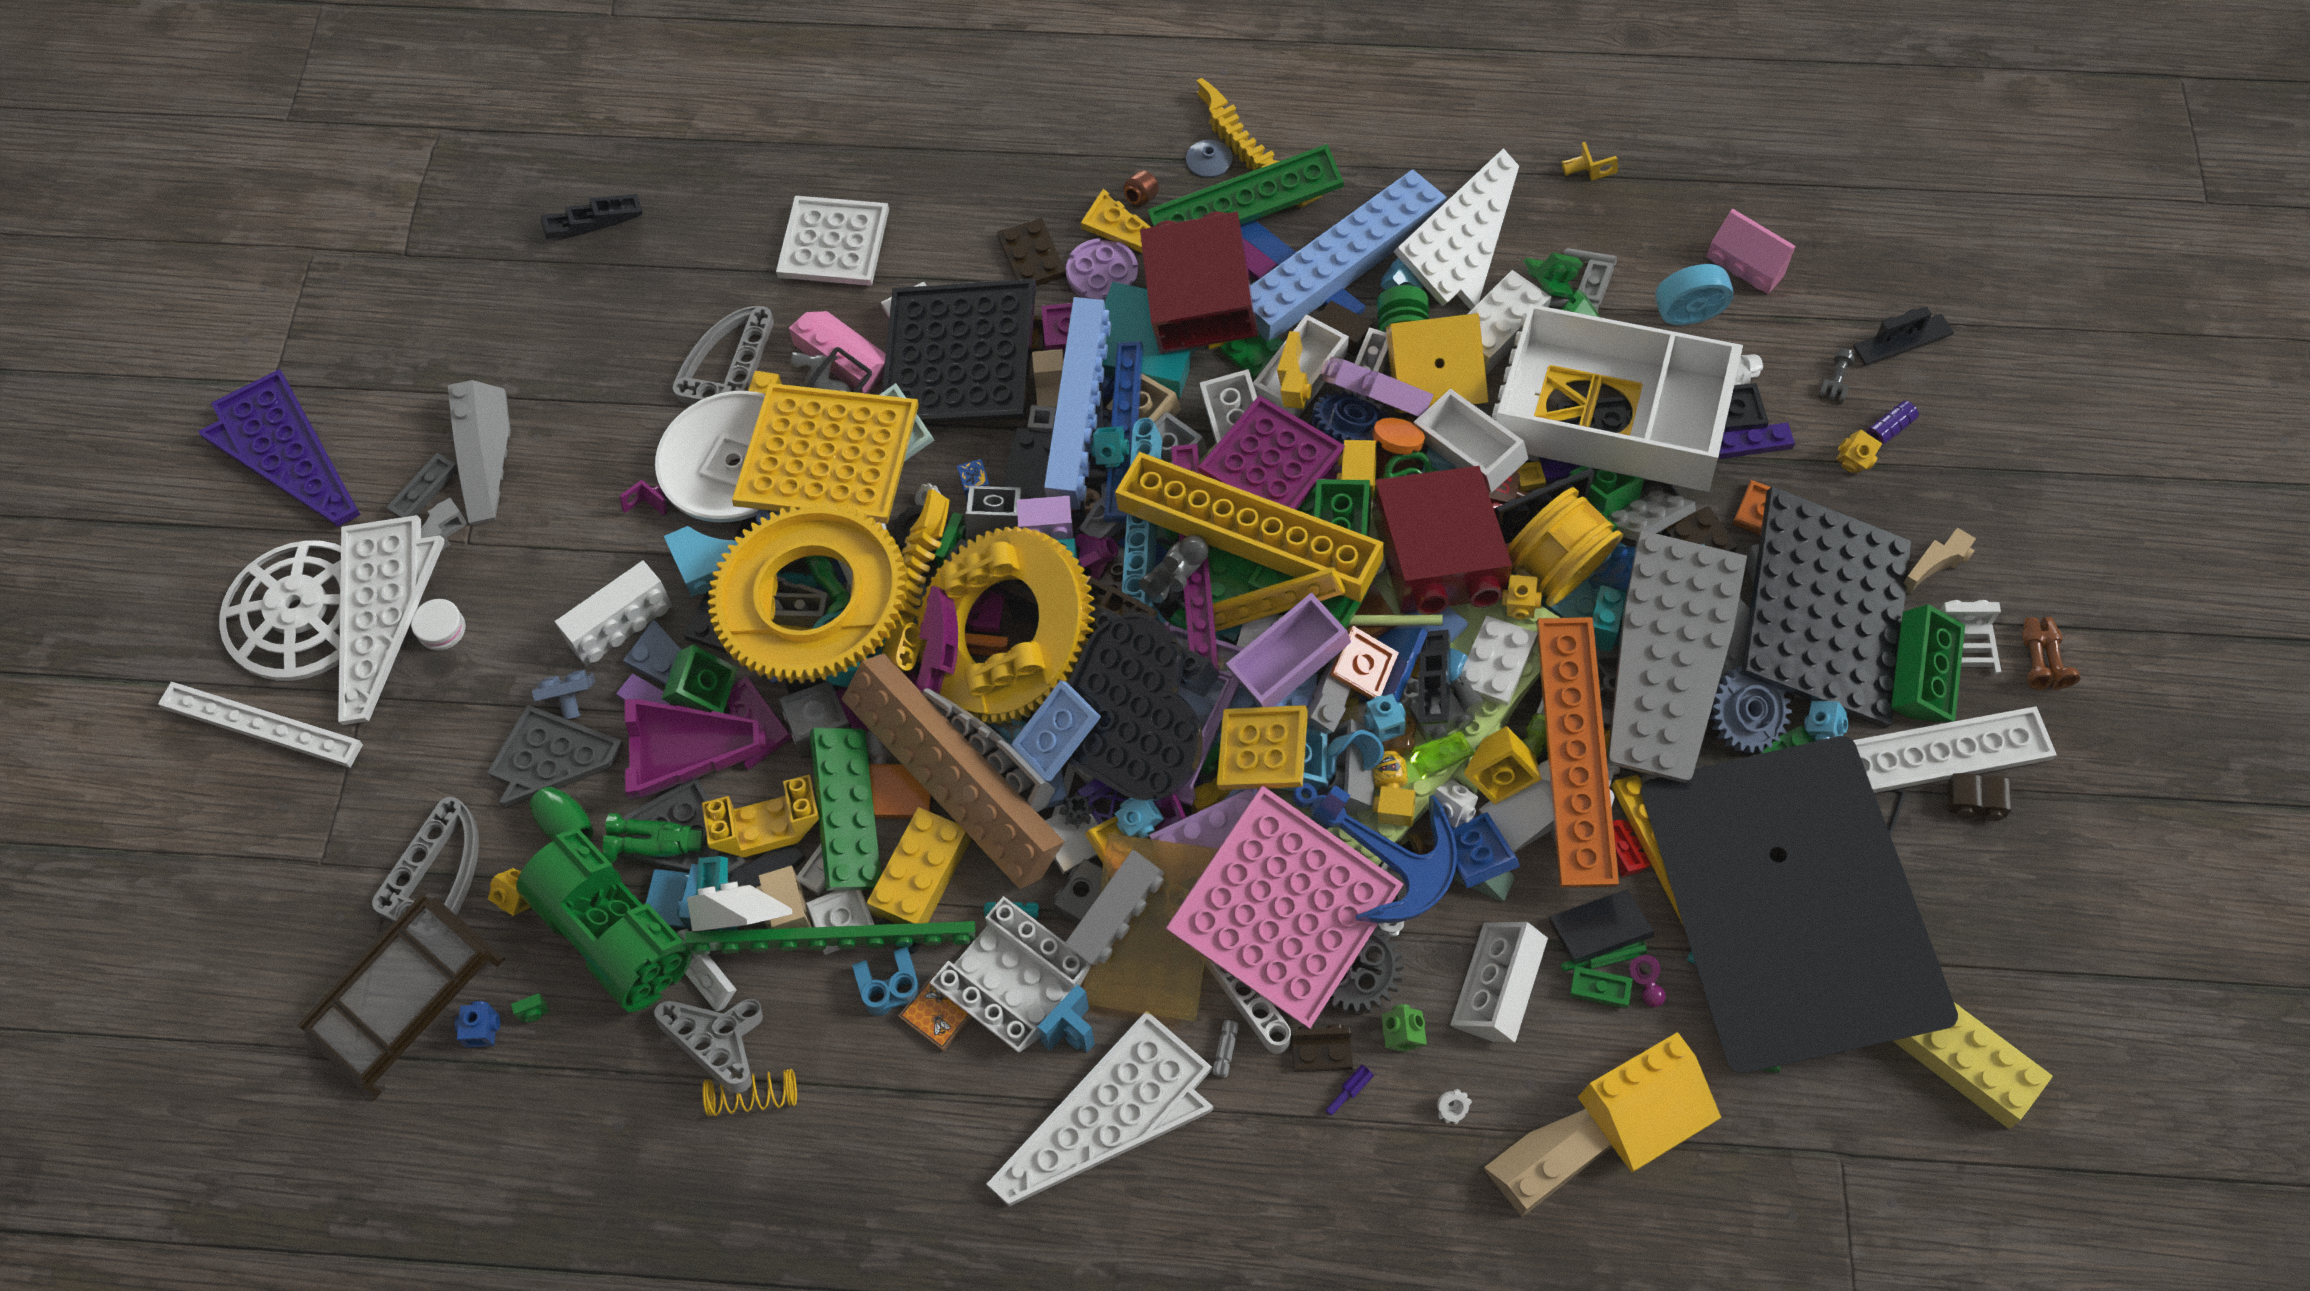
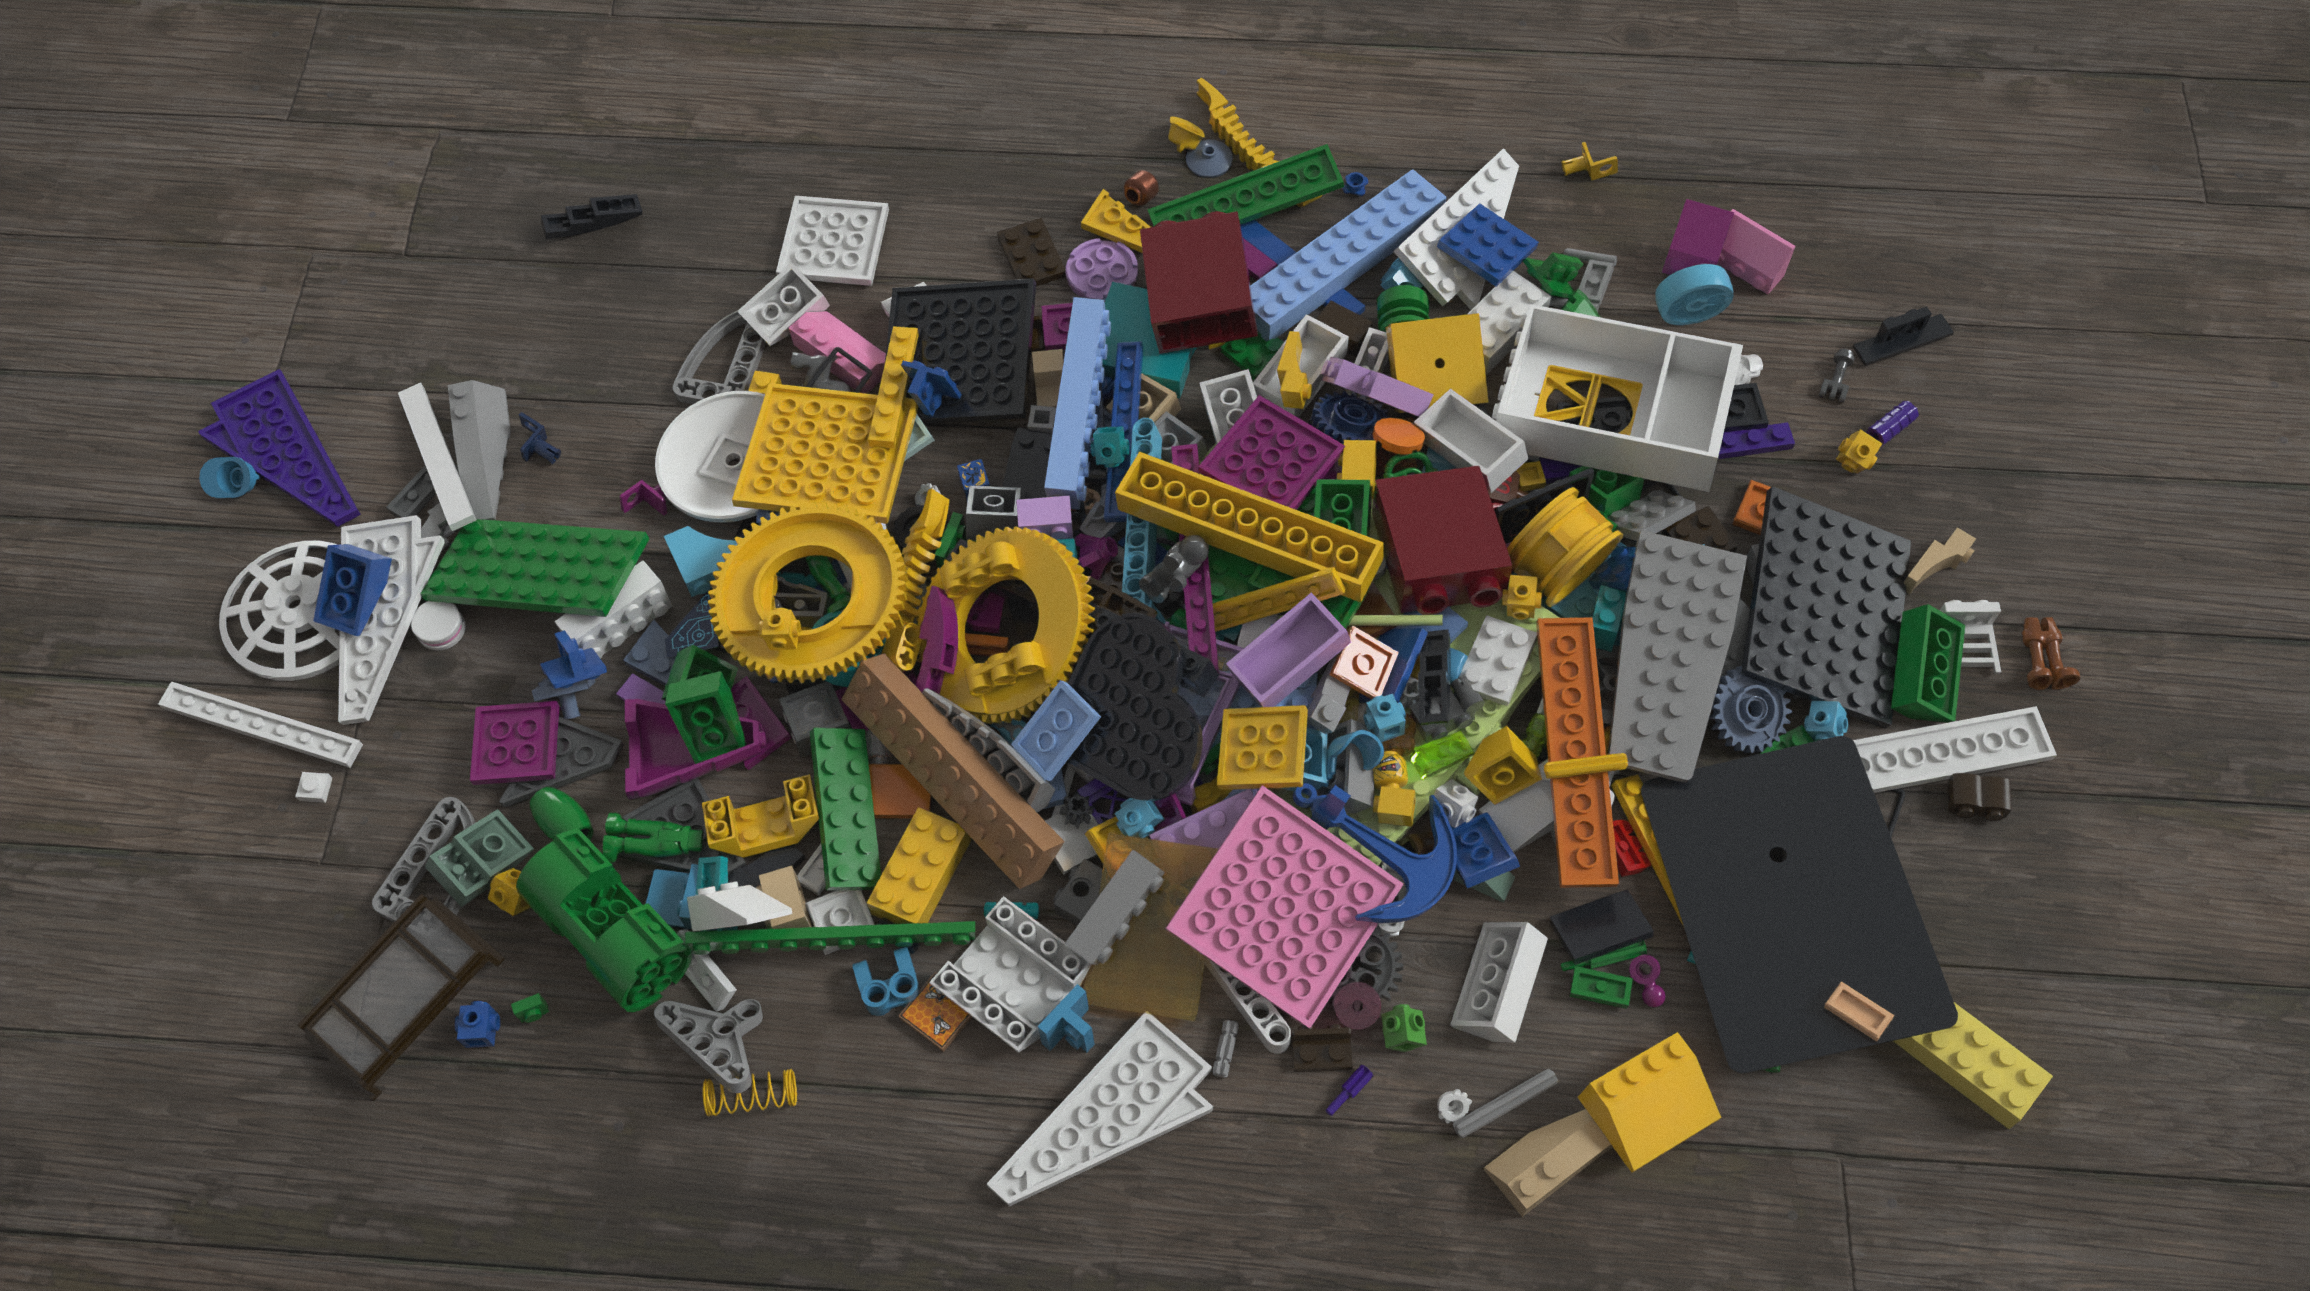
(227, 477): none -> dark azure piece
(313, 787): none -> white plate
(350, 587): none -> blue slope
(437, 457): none -> white tile
(477, 856): none -> sand green slope
(514, 743): none -> magenta plate
(536, 567): none -> green plate
(537, 442): none -> dark blue bracket
(573, 664): none -> blue bracket
(693, 630): none -> dark blue sticker
(705, 716): none -> green slope
(780, 629): none -> yellow brick
(782, 304): none -> white slope
(893, 388): none -> yellow plate
(929, 386): none -> blue bracket
(1184, 134): none -> yellow piece
(1344, 1005): none -> clear pink piece
(1355, 184): none -> blue plate
(1487, 244): none -> blue plate
(1505, 1103): none -> light grey axle
(1585, 765): none -> yellow axle
(1698, 236): none -> magenta slope
(1859, 1011): none -> light nougat tile

